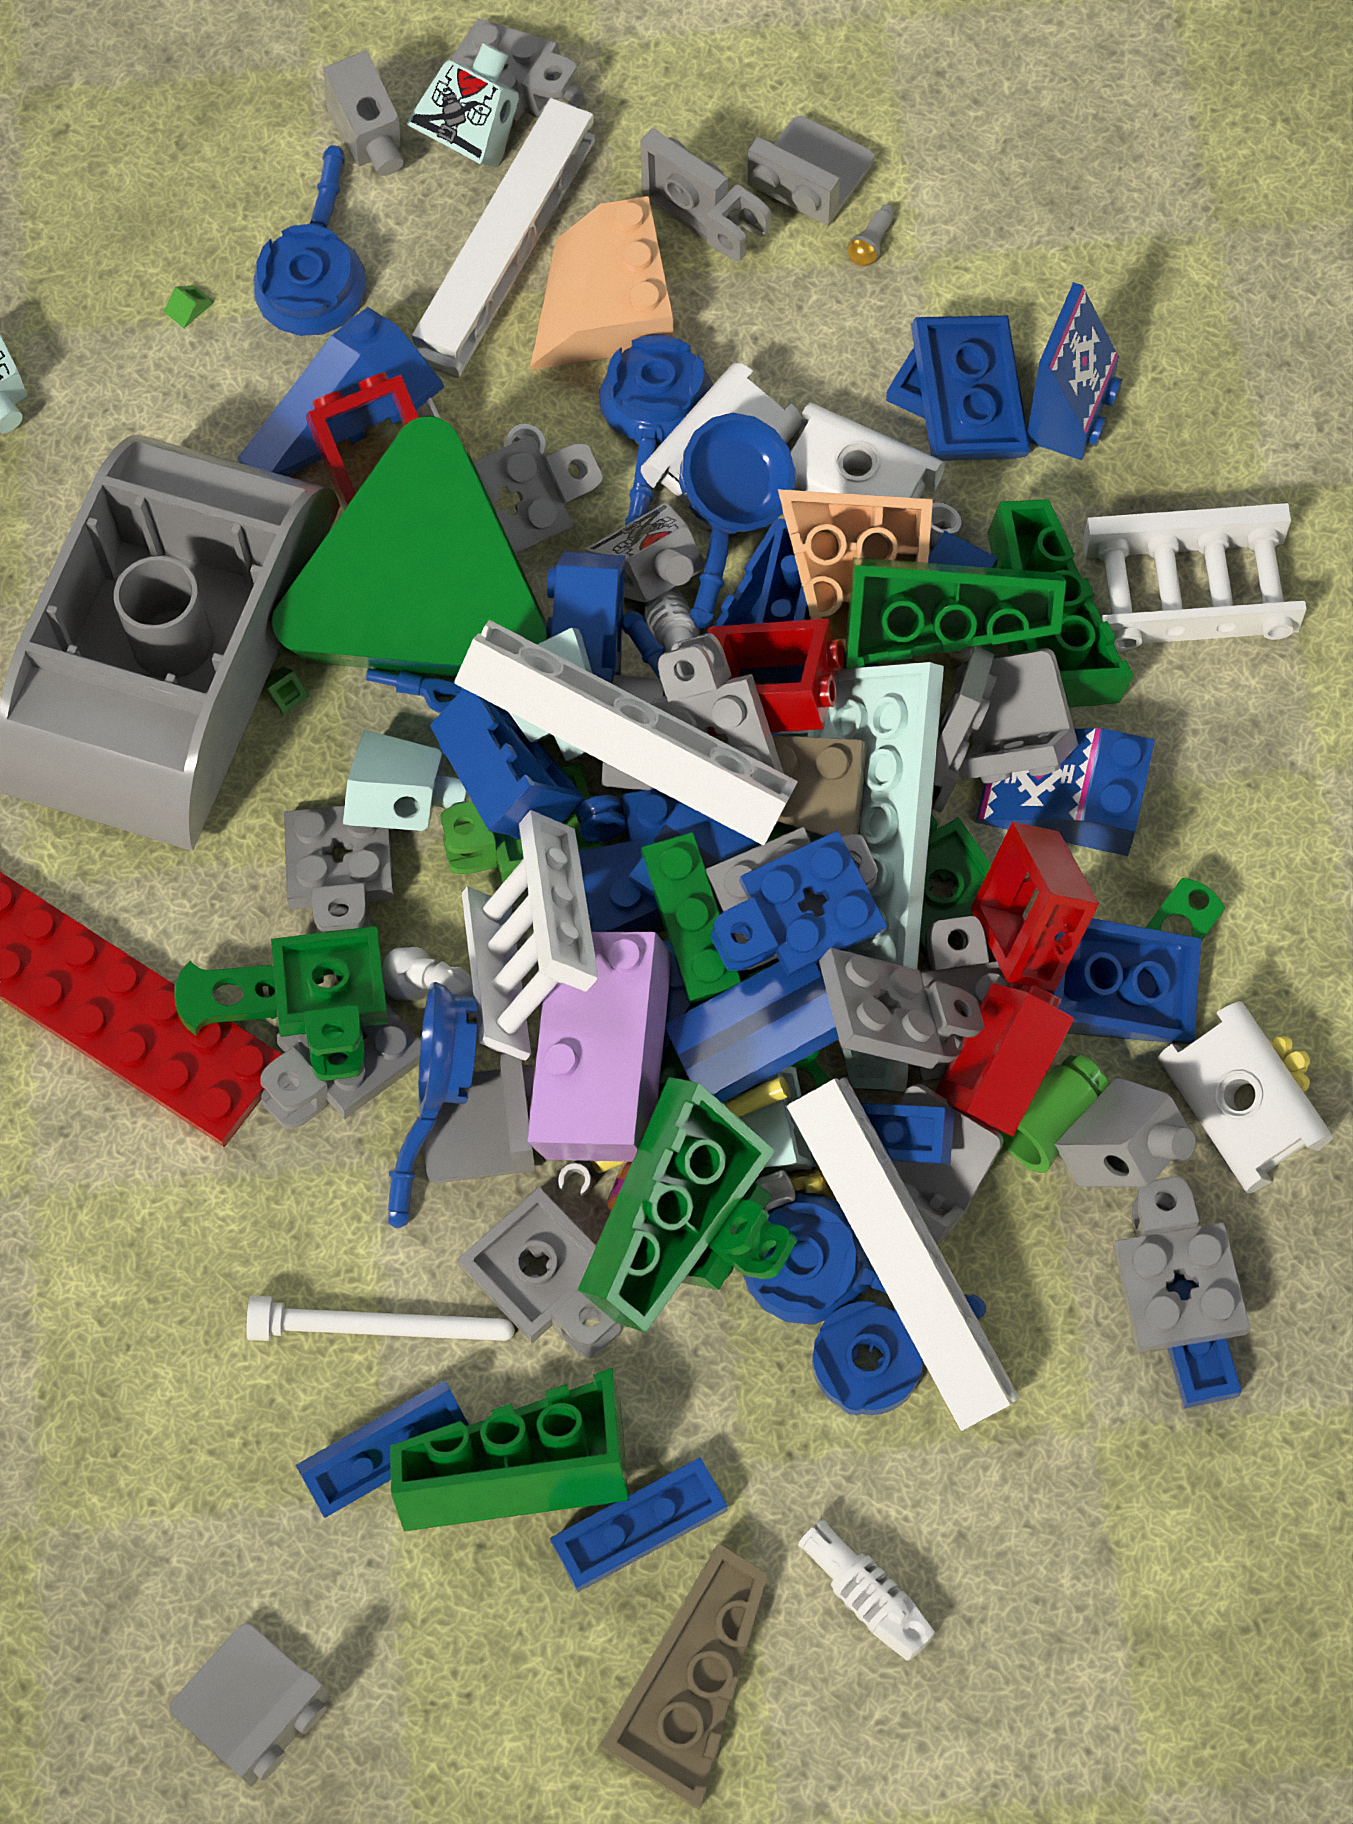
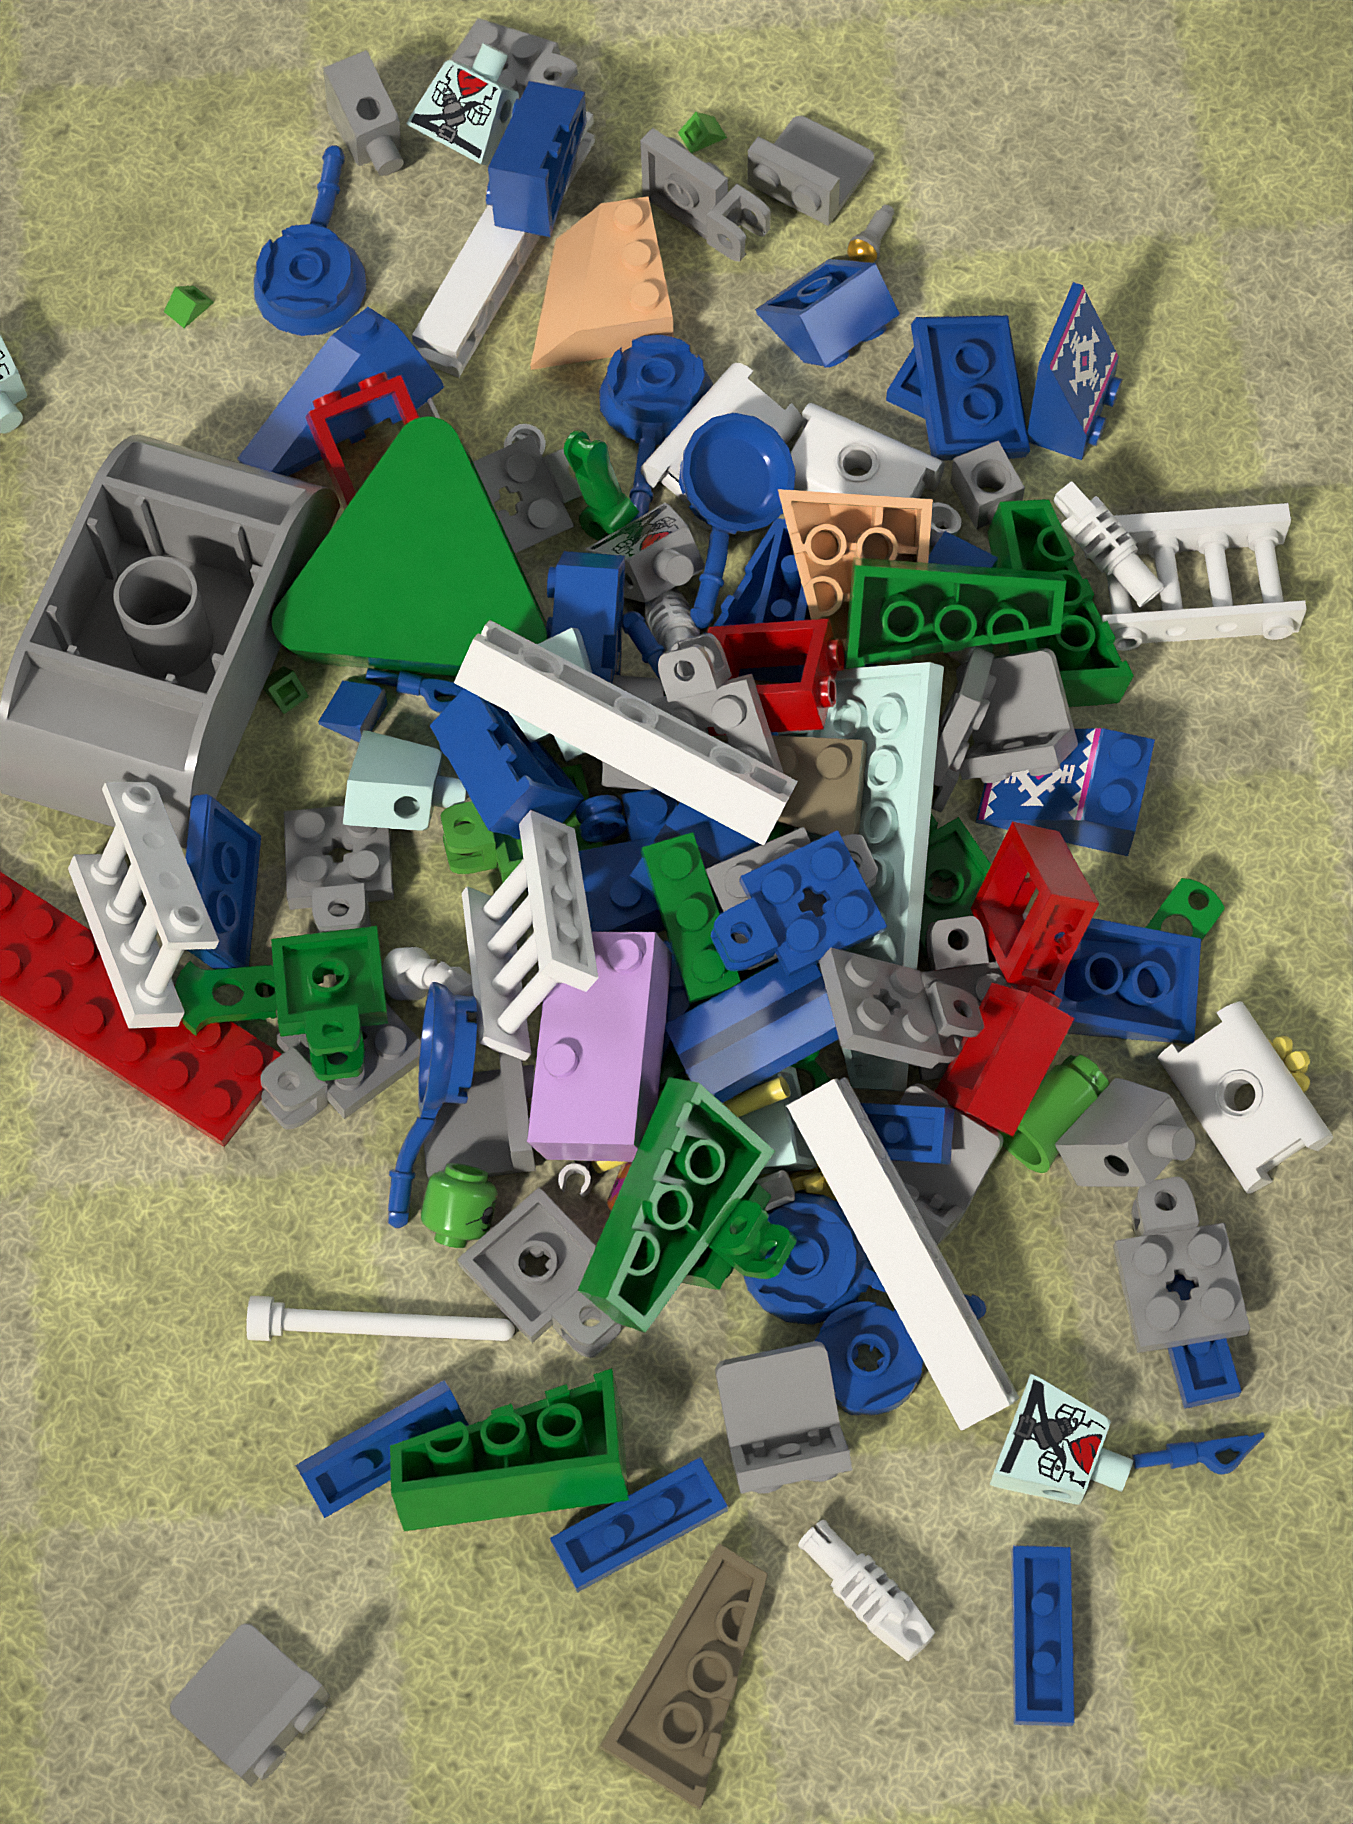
(116, 914): none -> white fence
(225, 868): none -> blue tile
(354, 709): none -> blue slope
(459, 1204): none -> bright green head
(536, 158): none -> blue wedge
(607, 505): none -> green piece
(703, 131): none -> bright green piece
(782, 1417): none -> light grey bracket
(830, 311): none -> blue slope
(981, 469): none -> light grey brick
(1042, 1636): none -> blue plate
(1057, 1447): none -> light aqua torso
(1106, 542): none -> white hinge
(1190, 1453): none -> blue hand

